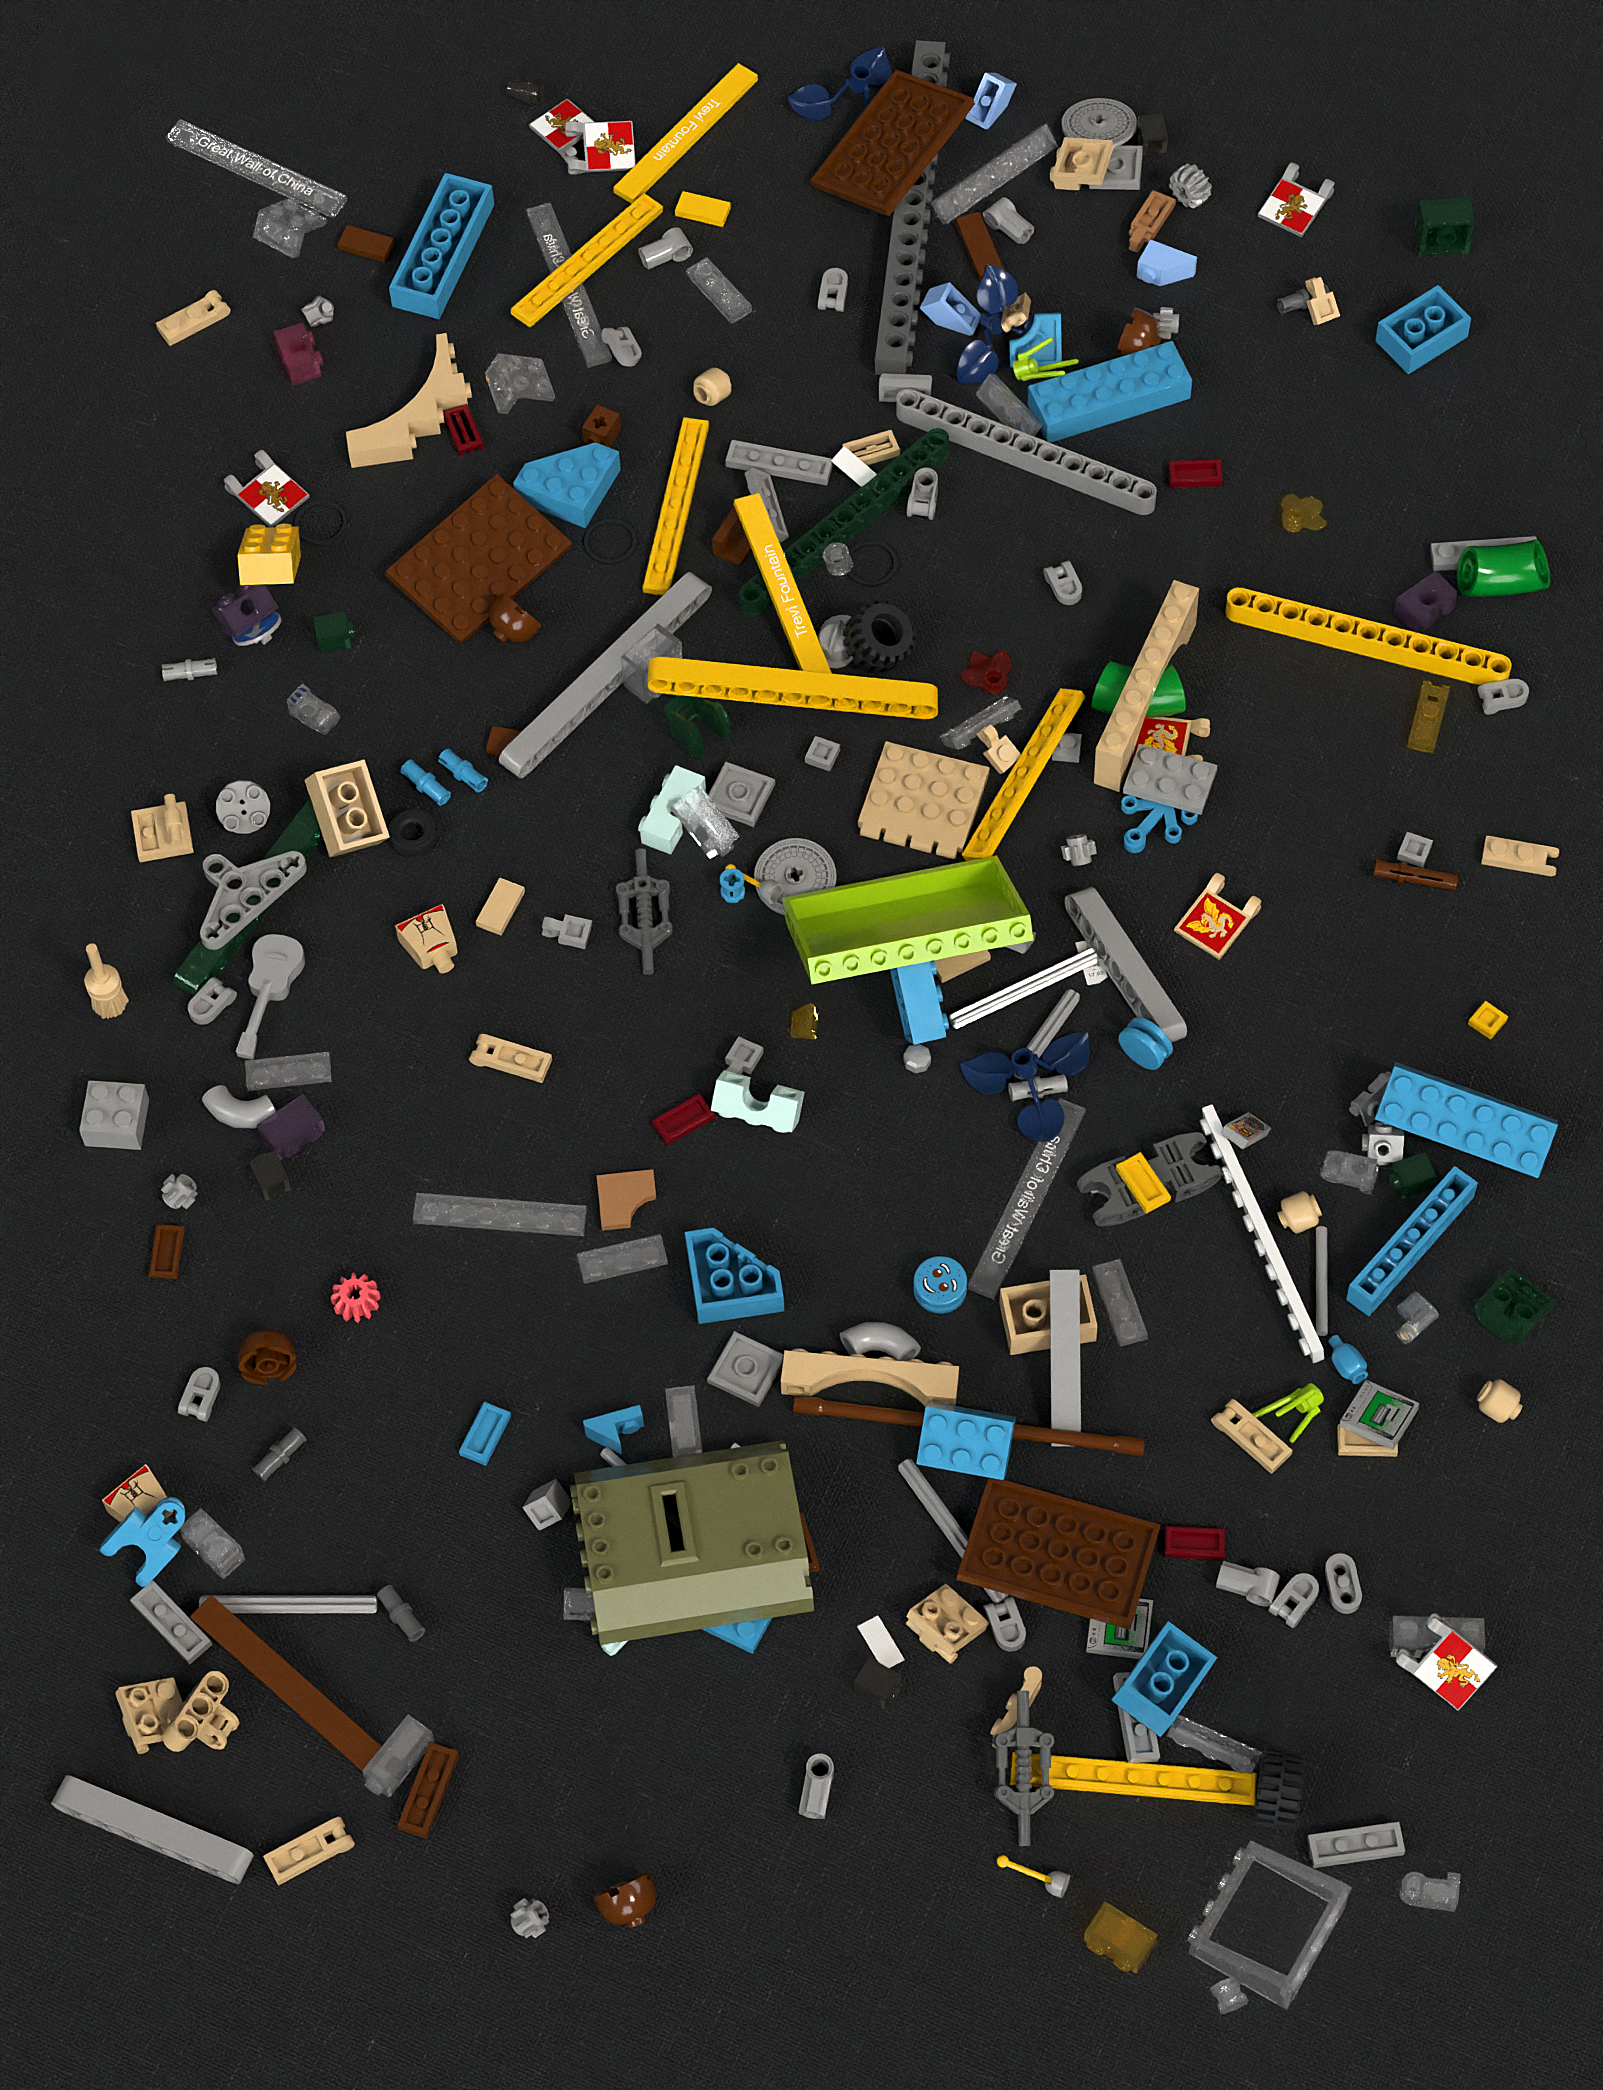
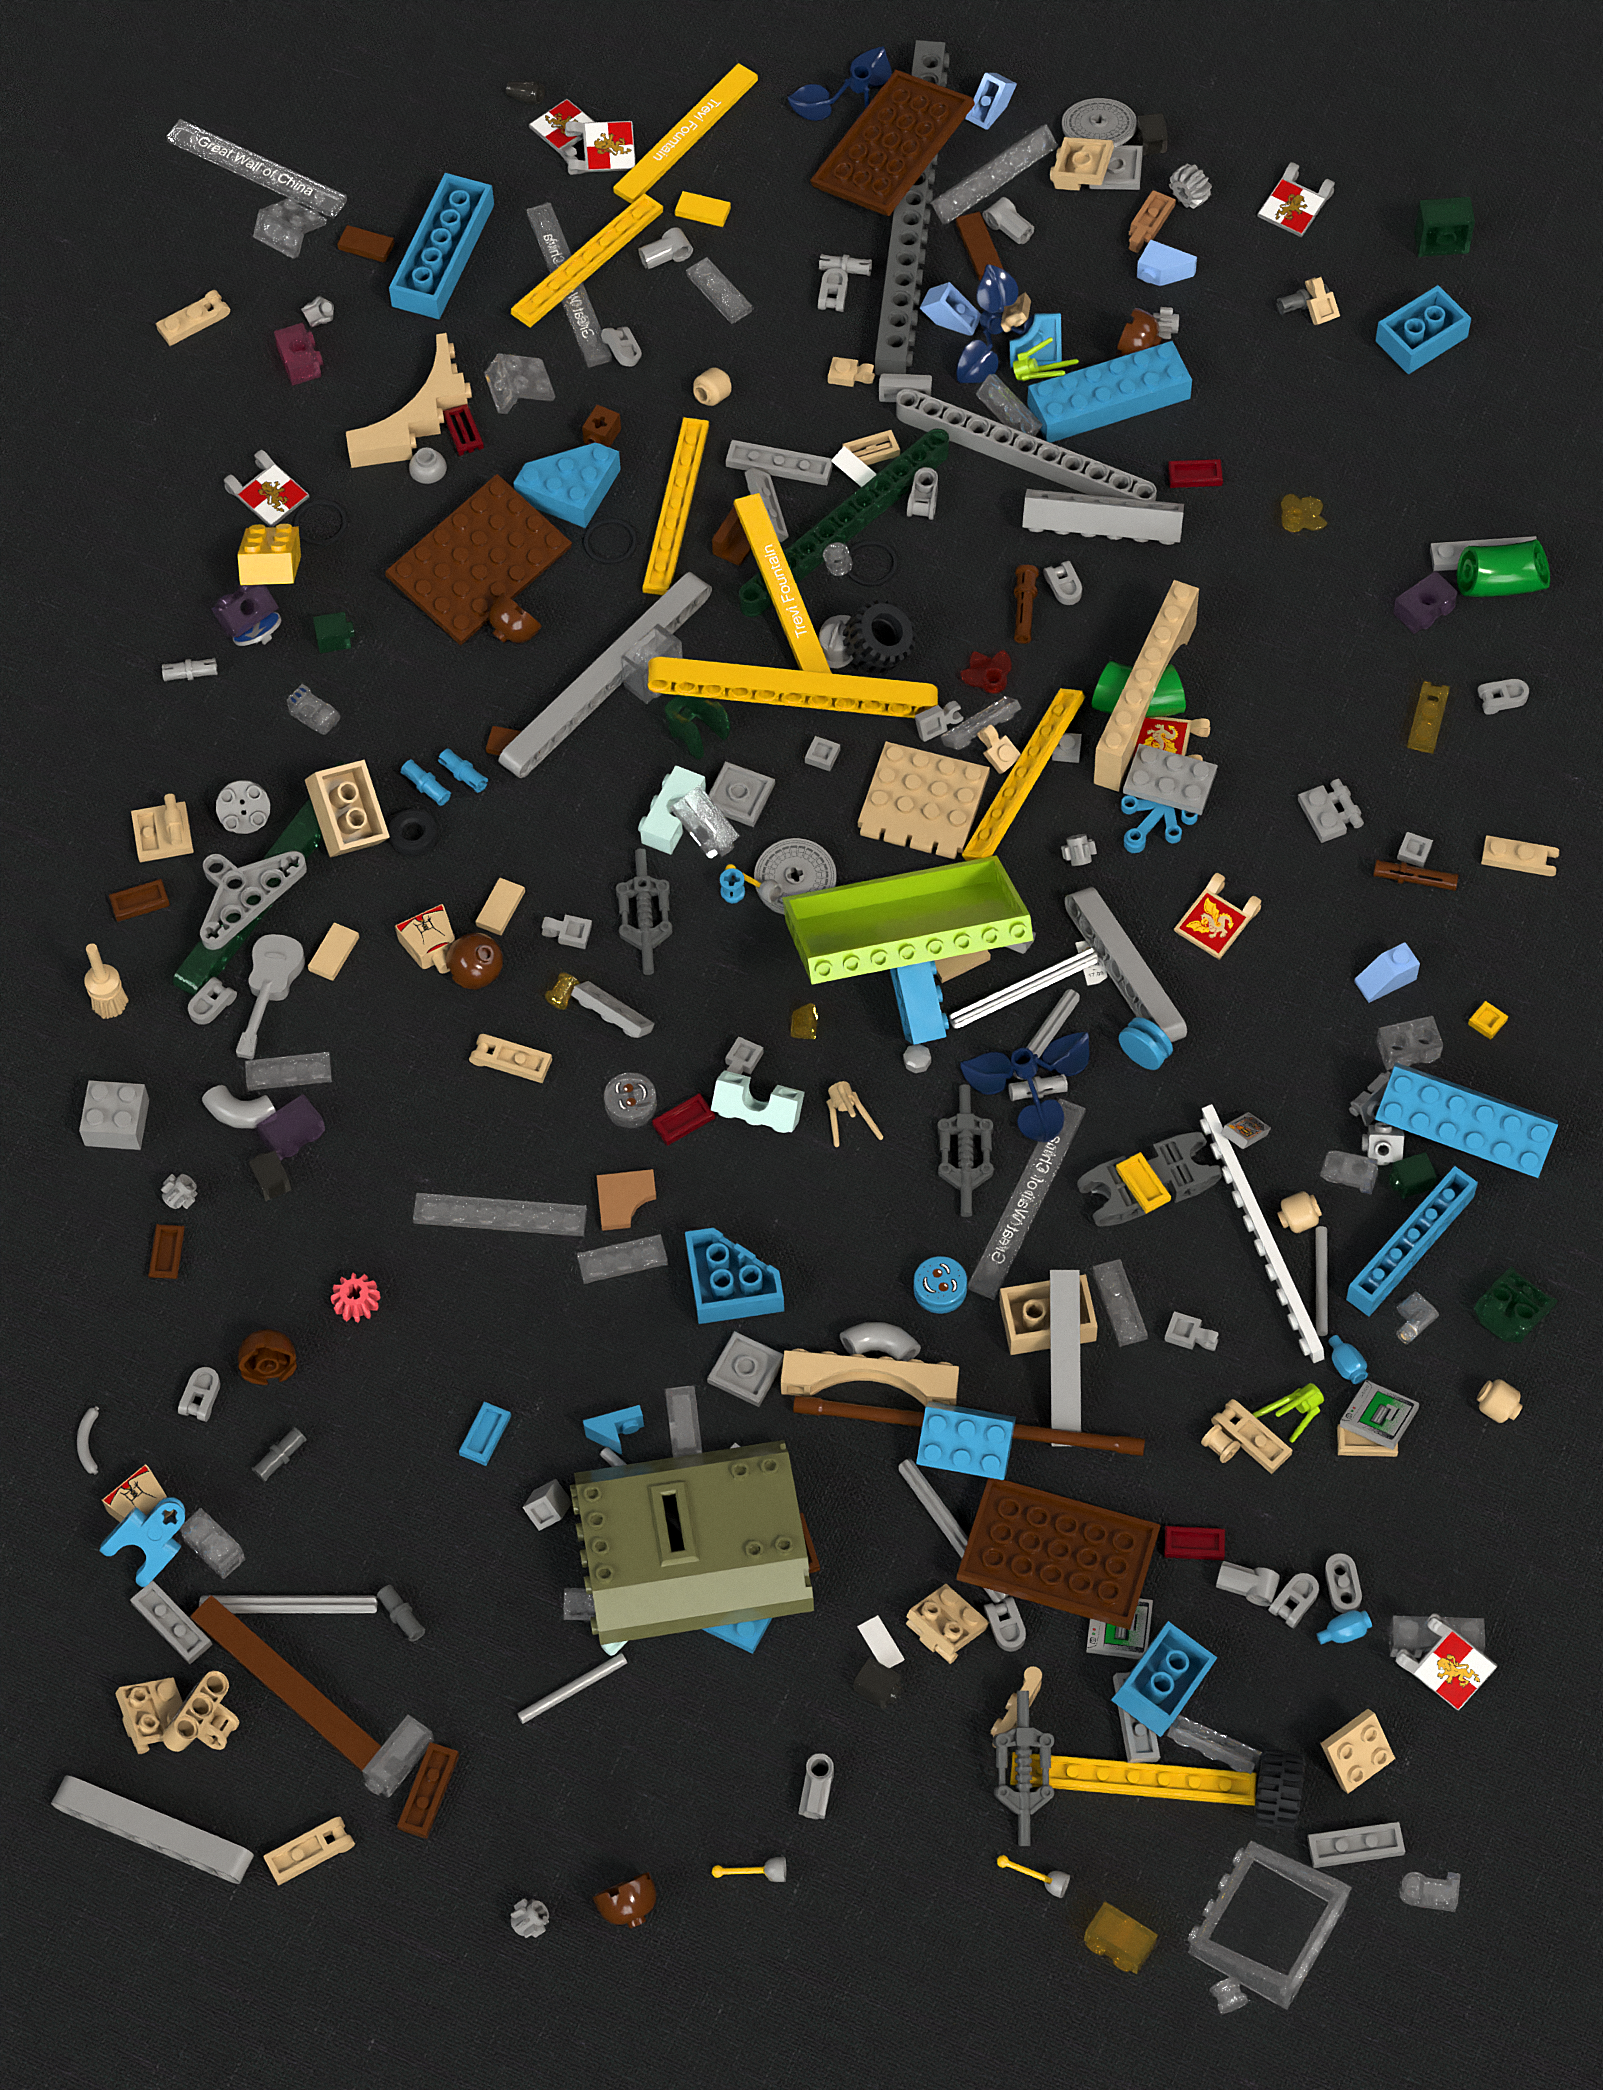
(82, 1440): none -> light grey piece
(139, 900): none -> reddish brown tile
(333, 951): none -> tan tile
(427, 466): none -> light grey piece
(474, 960): none -> reddish brown cylinder
(561, 991): none -> clear yellow bush
(572, 1688): none -> light grey bar
(612, 1009): none -> light grey plate
(630, 1100): none -> clear head
(773, 1869): none -> hinge
(844, 1100): none -> tan plant
(847, 371): none -> tan plate
(848, 264): none -> light grey pin
(934, 720): none -> light grey plate
(965, 1127): none -> dark grey bar
(1025, 594): none -> reddish brown pin
(1103, 516): none -> light grey brick
(1187, 1330): none -> light grey plate
(1220, 1443): none -> tan bush
(1324, 816): none -> light grey plate
(1346, 1627): none -> dark azure plant
(1356, 629): yellow beam -> none
(1357, 1751): none -> tan plate
(1388, 972): none -> light blue slope
(1407, 1036): none -> clear brick

